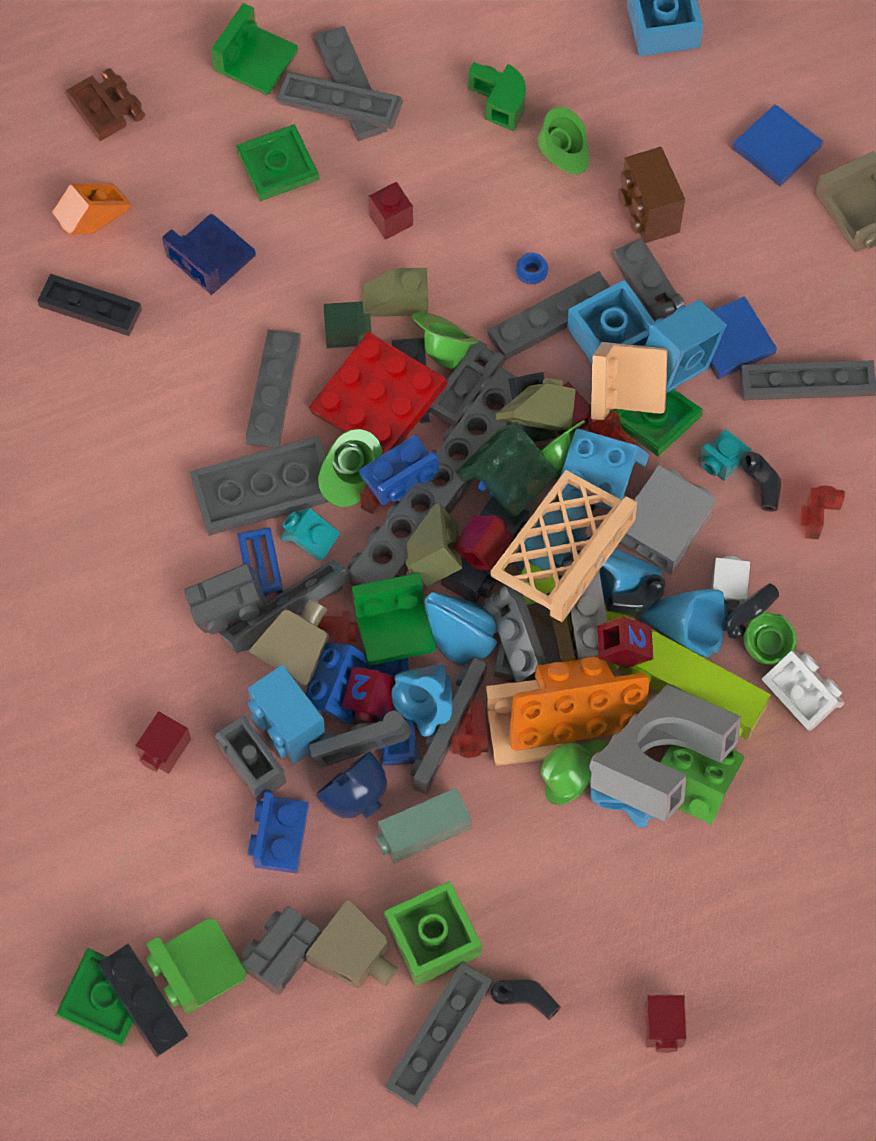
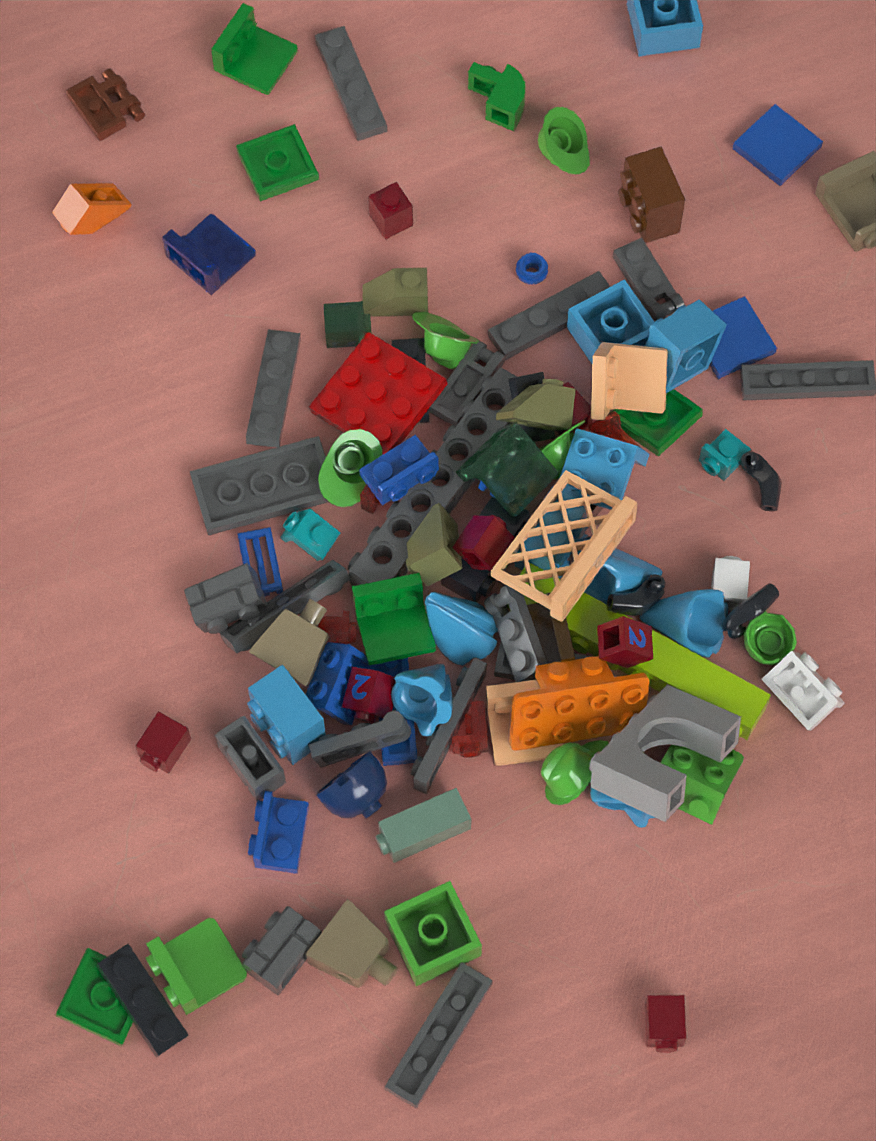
(89, 304): black plate -> none
(340, 100): dark grey tile -> none
(525, 992): black arm -> none
(586, 616): light grey plate -> none
(668, 518): light grey brick -> none
(813, 514): clear red bracket -> none

